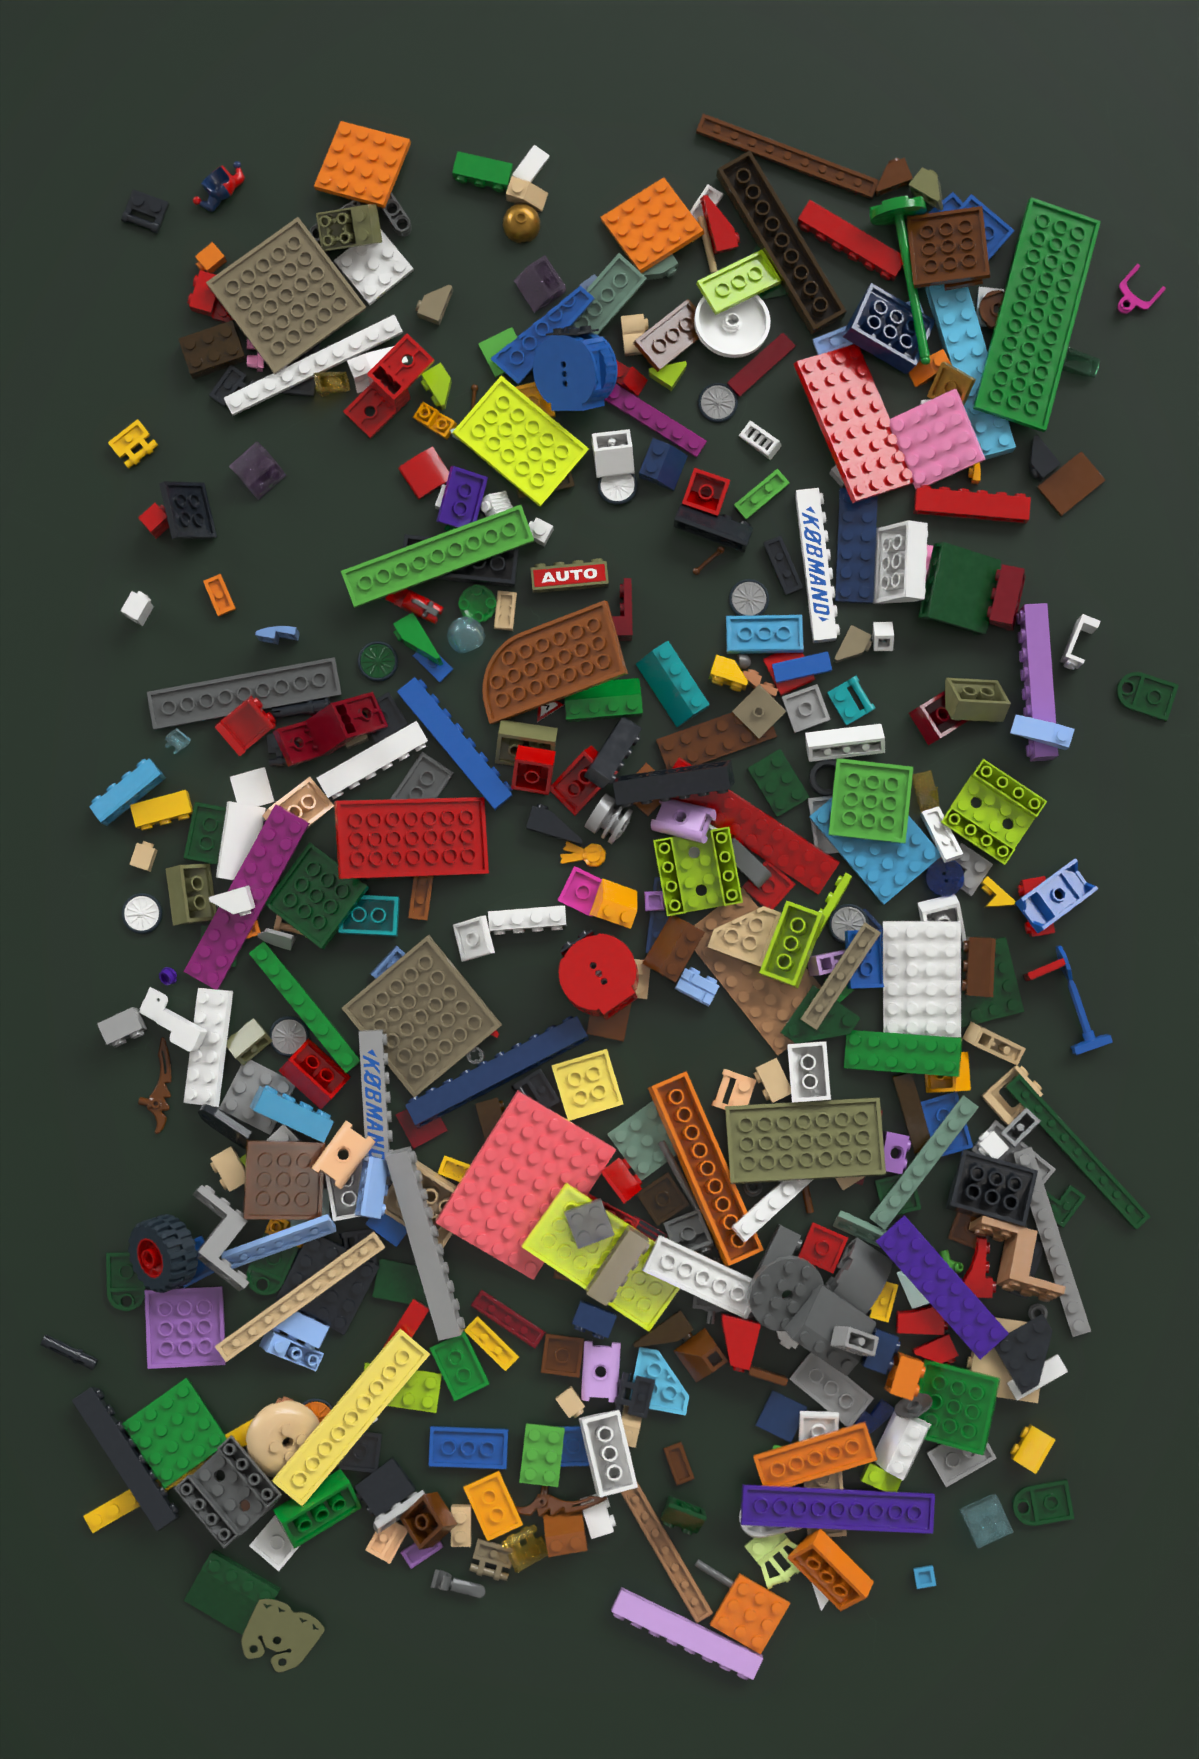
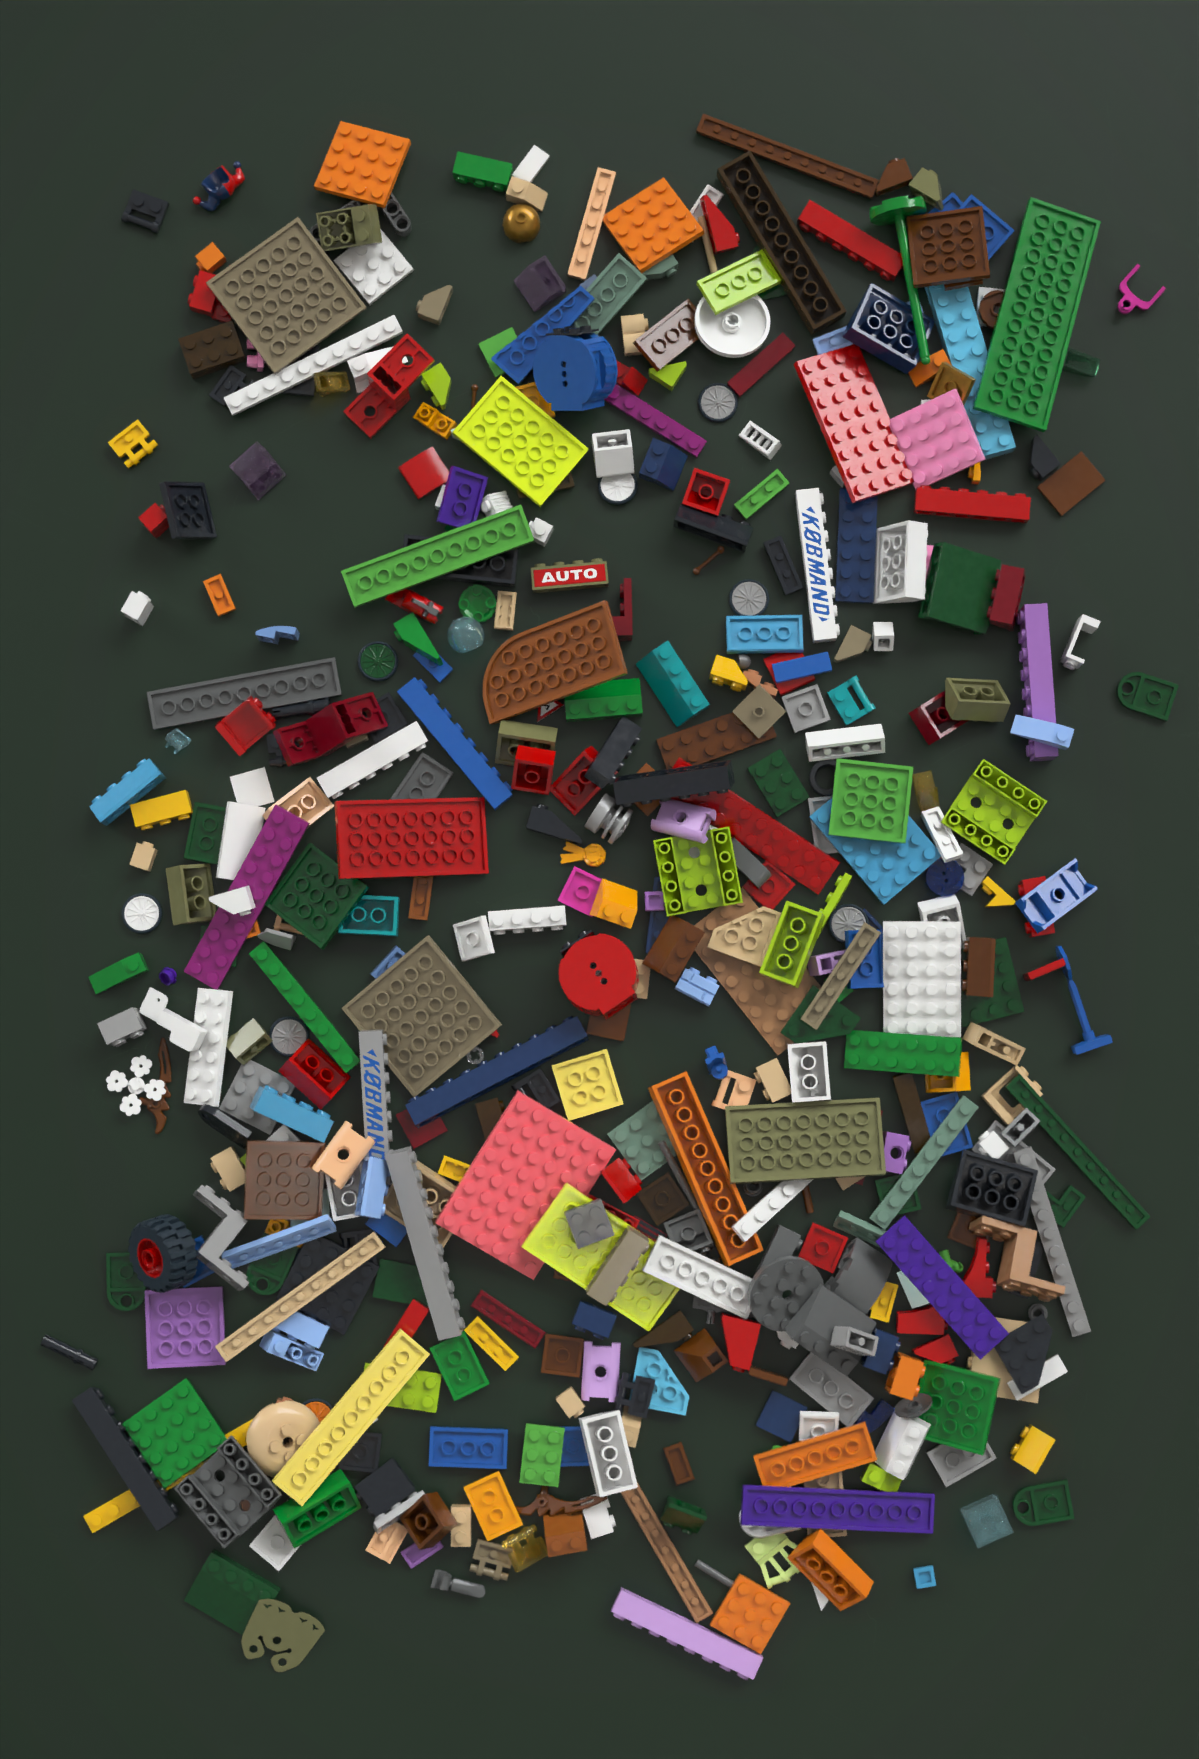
(118, 973): none -> green slope
(136, 1085): none -> white plant
(591, 224): none -> light nougat plate
(716, 1063): none -> blue hips

